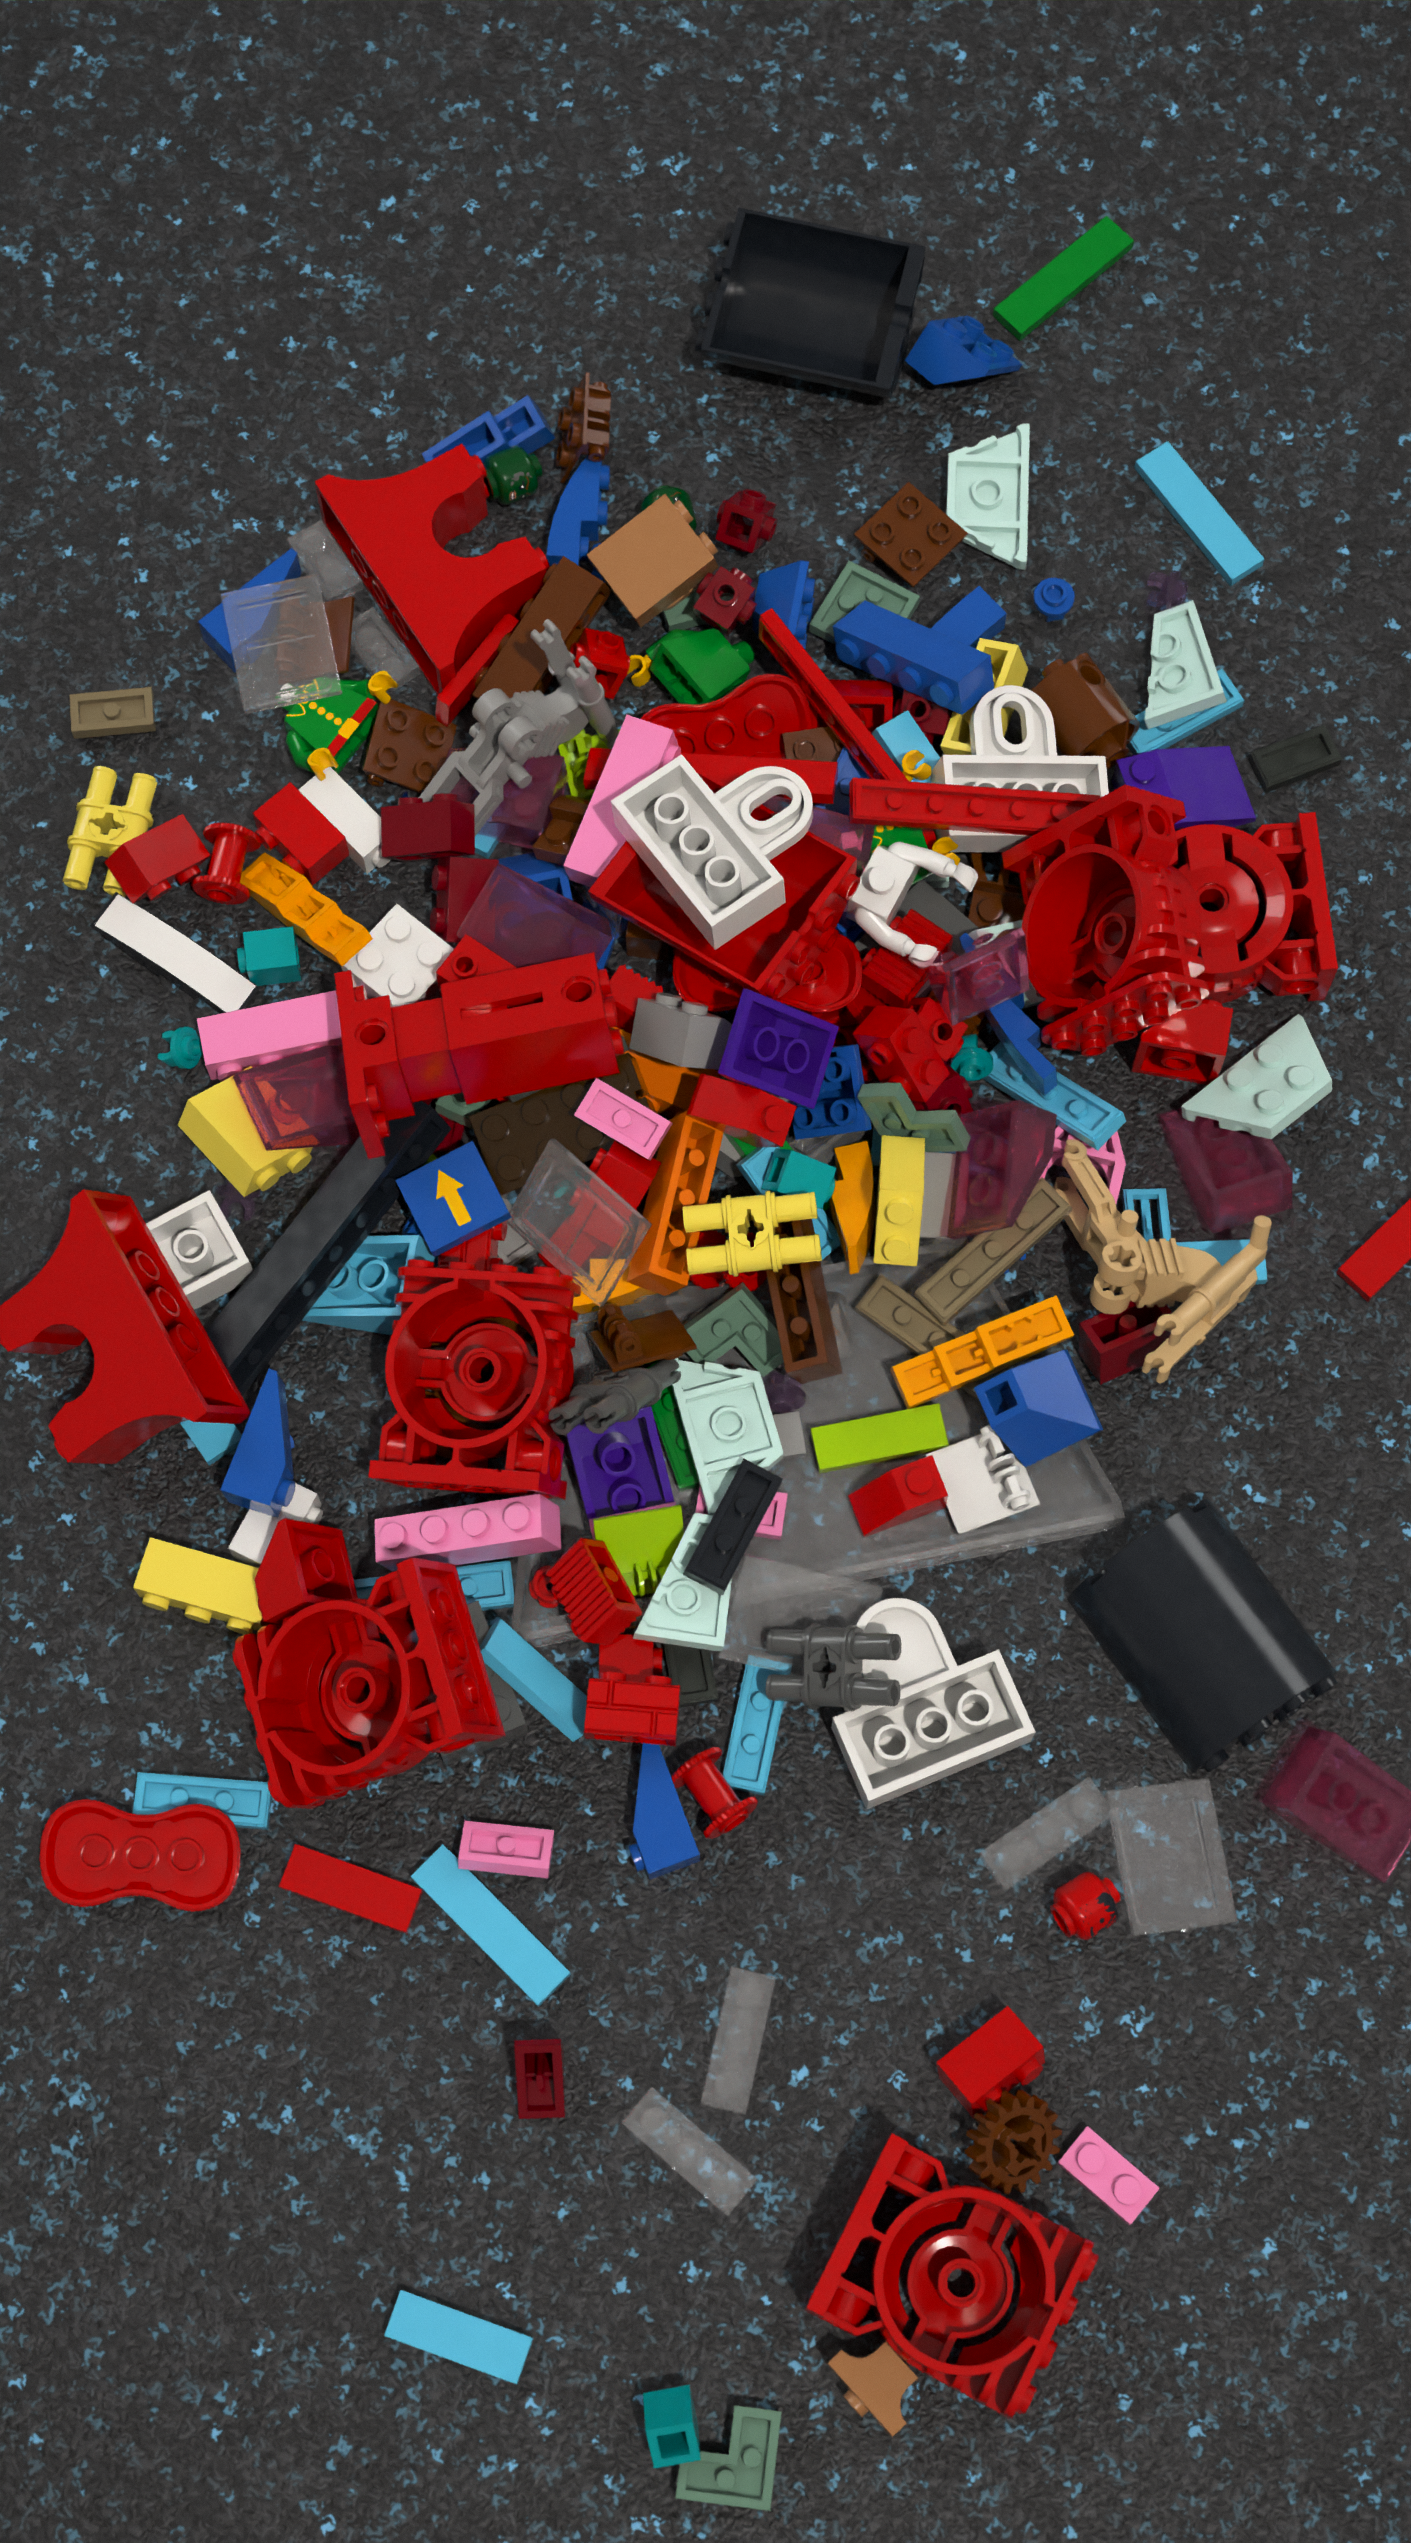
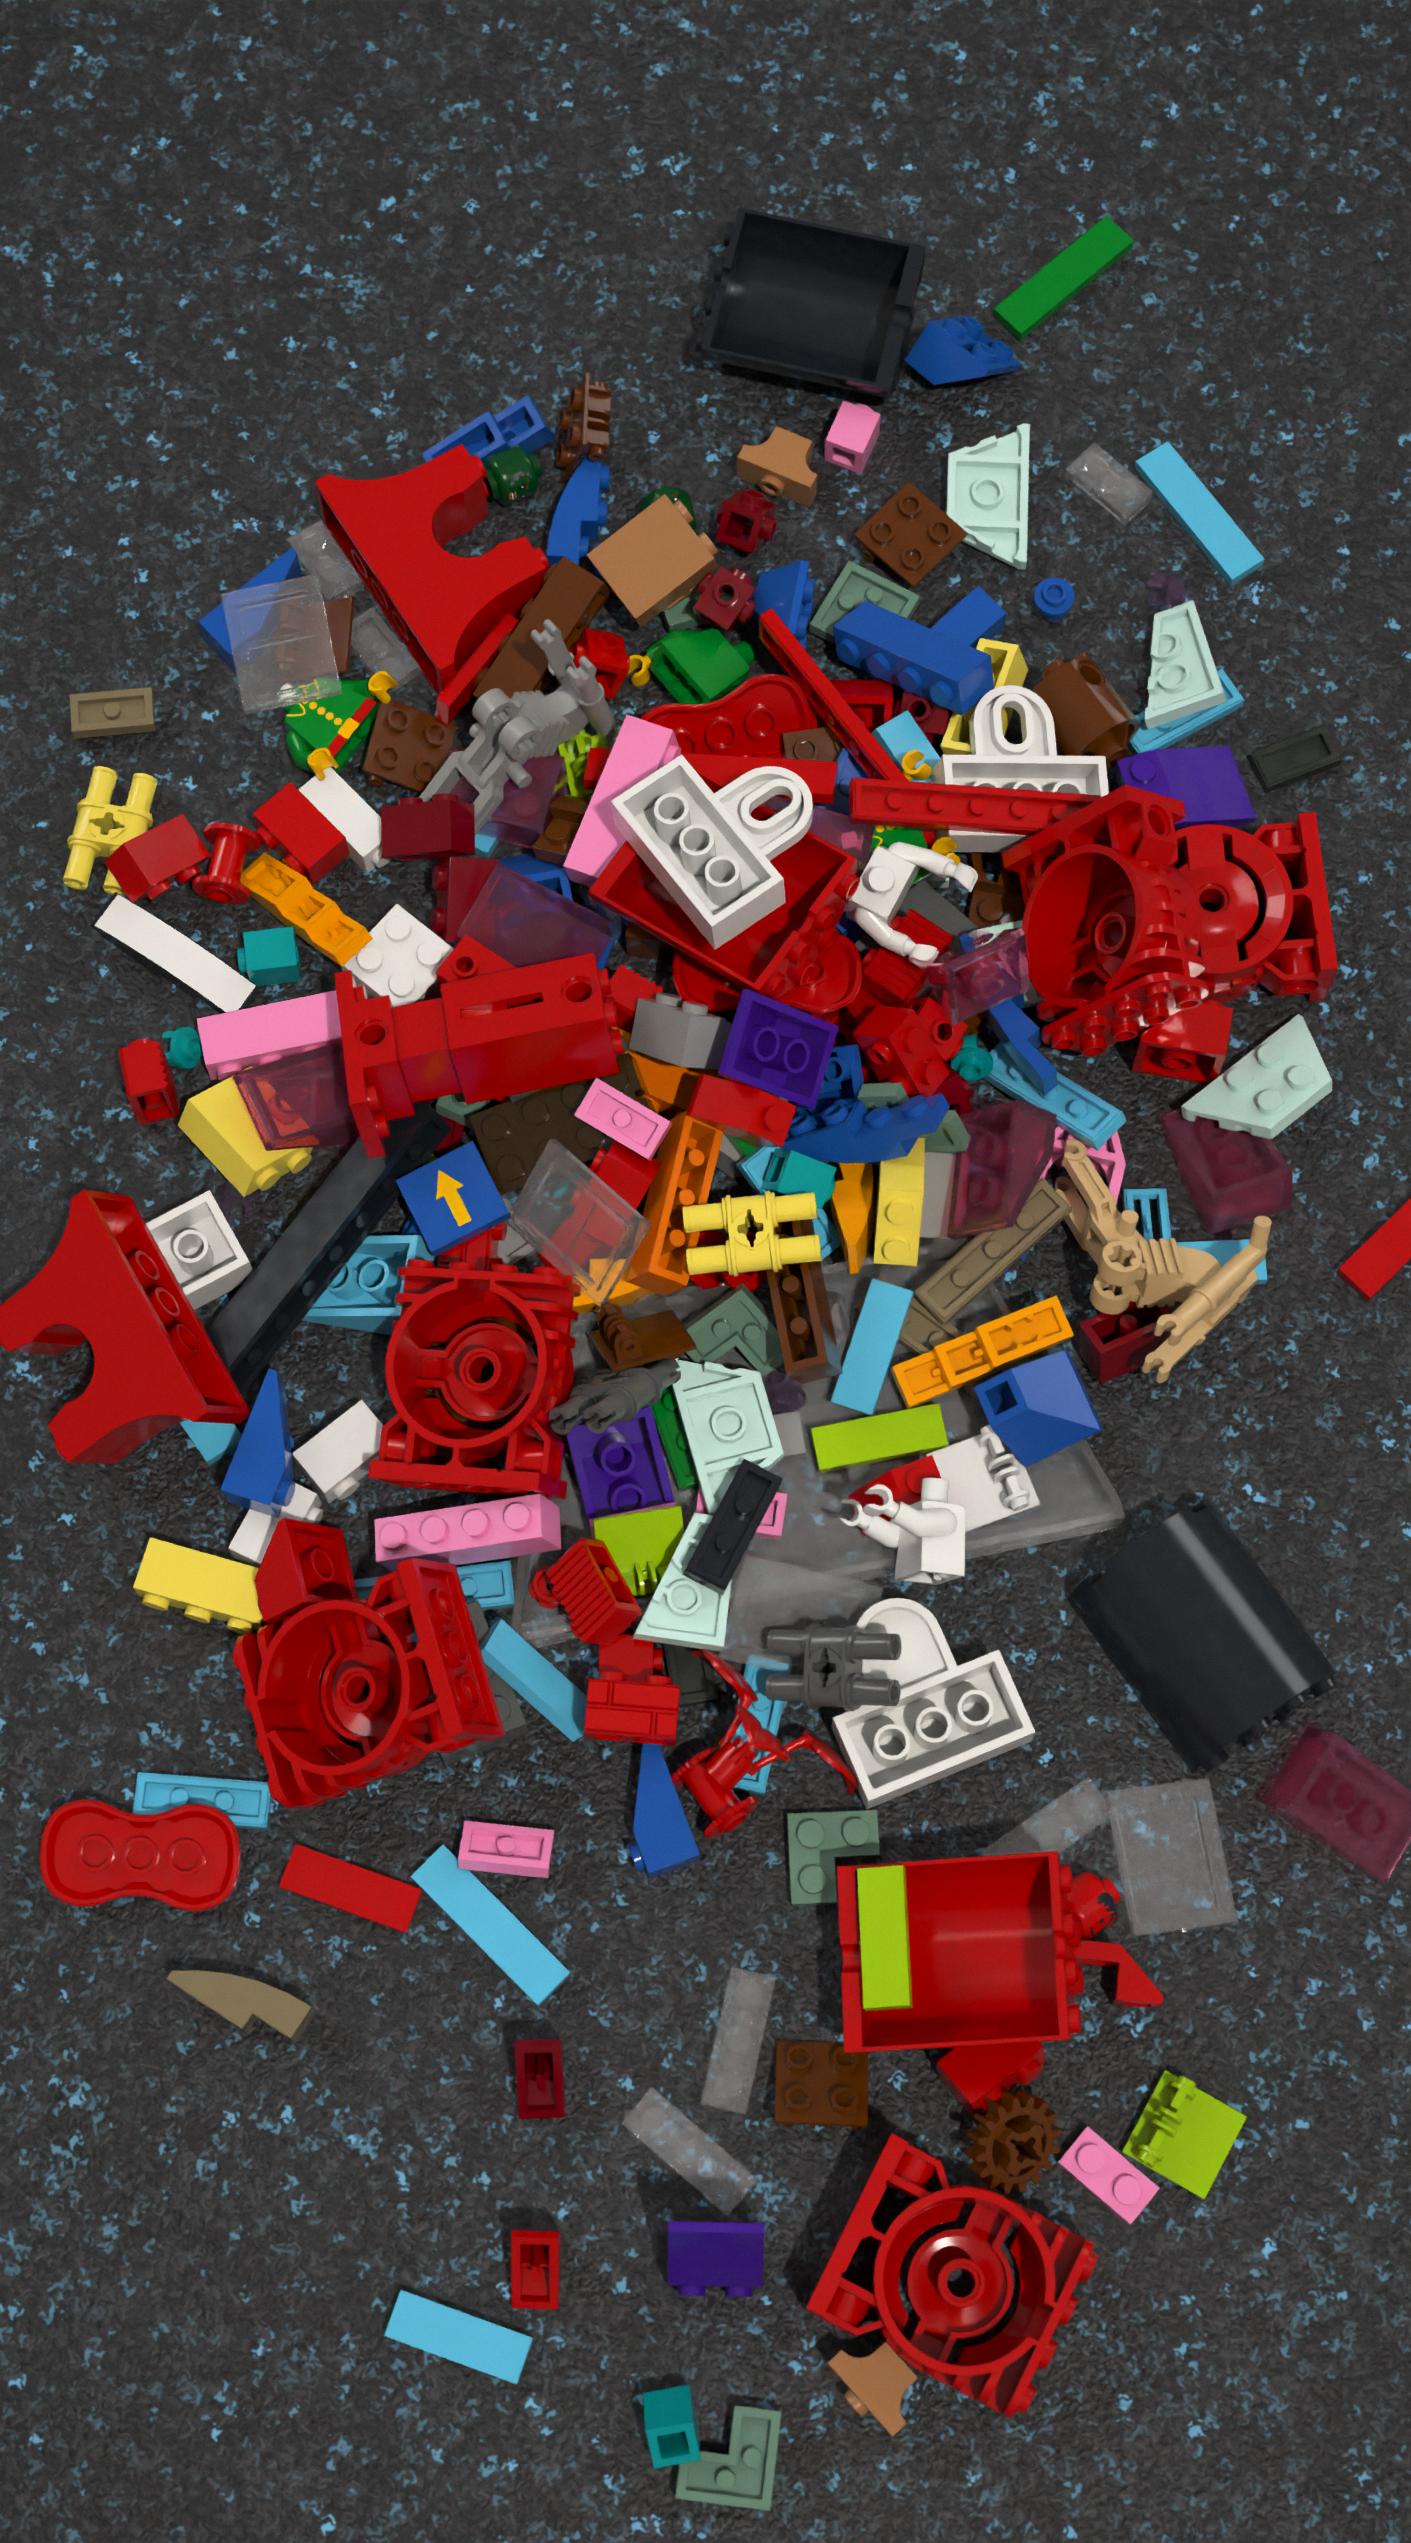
(148, 1081): none -> red brick
(245, 2001): none -> dark tan slope
(341, 1452): none -> white brick
(535, 2269): none -> red slope
(715, 2257): none -> dark purple slope
(737, 1756): none -> red plant
(780, 466): none -> medium nougat brick
(817, 1841): none -> sand green plate
(820, 2085): none -> reddish brown hinge
(852, 436): none -> bright pink brick
(856, 1136): none -> blue slope
(872, 1347): none -> medium azure tile
(884, 1938): none -> lime tile
(926, 1533): none -> white torso
(985, 1955): none -> red cylinder
(1109, 483): none -> clear plate
(1130, 1983): none -> red slope
(1184, 2134): none -> lime hinge

